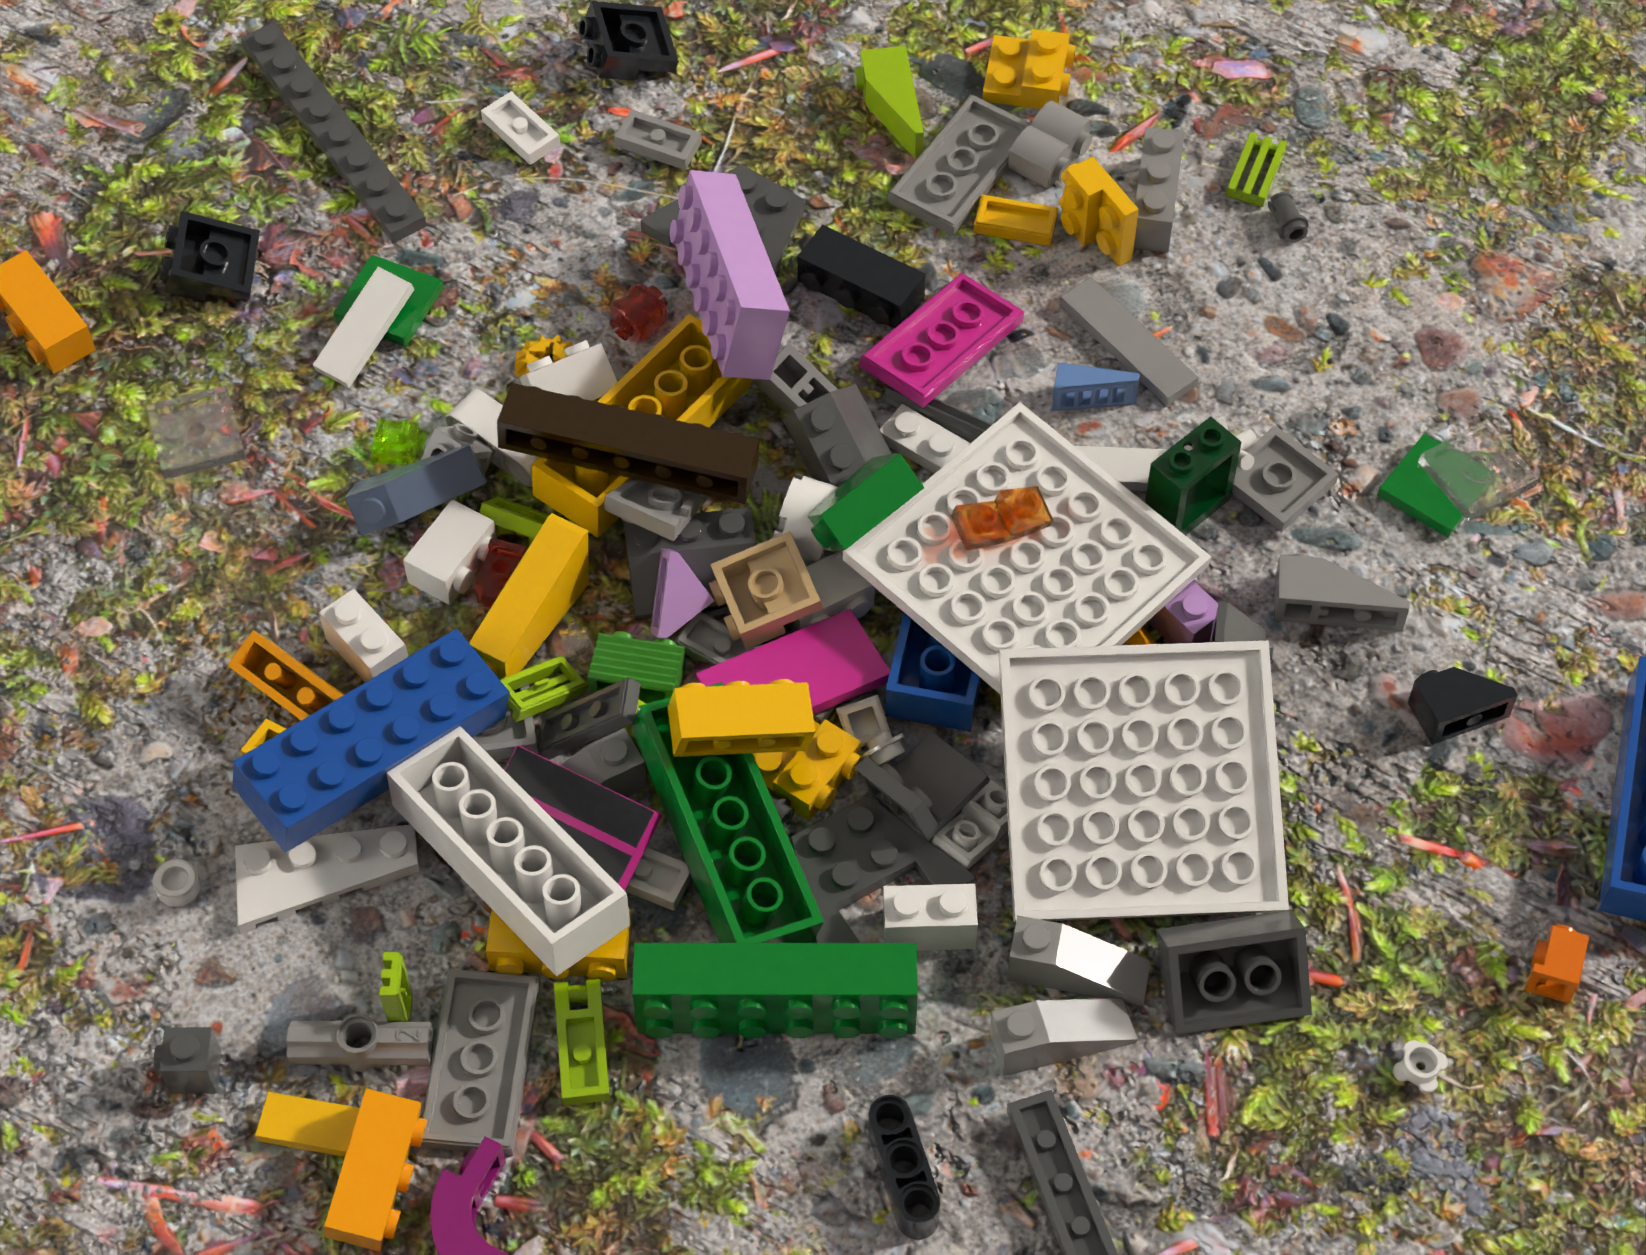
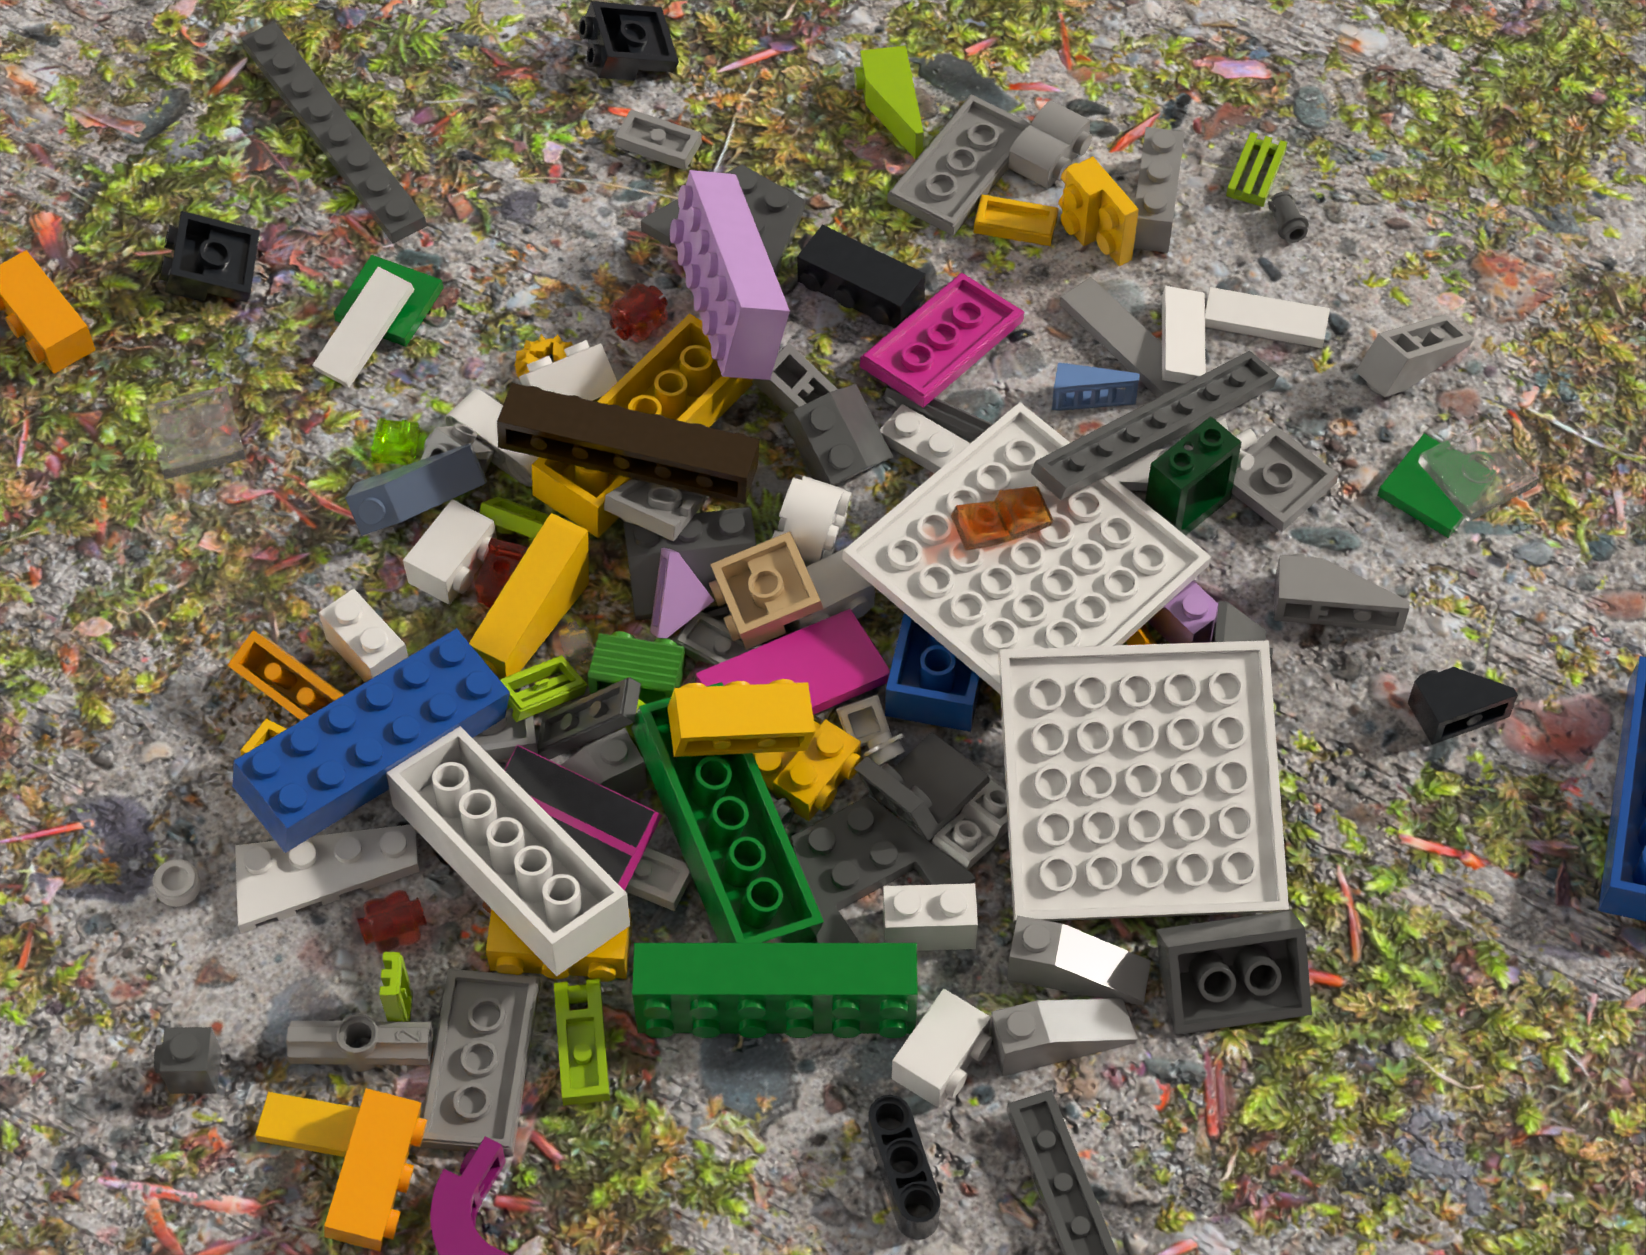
(392, 921): none -> clear red piece
(520, 127): white plate -> none
(864, 501): green slope -> none
(942, 1049): none -> white brick
(1029, 70): yellow plate -> none
(1153, 425): none -> dark grey plate
(1183, 335): none -> white tile
(1266, 317): none -> white tile
(1411, 353): none -> light grey slope
(1428, 1056): white plate -> none
(1558, 964): orange brick -> none

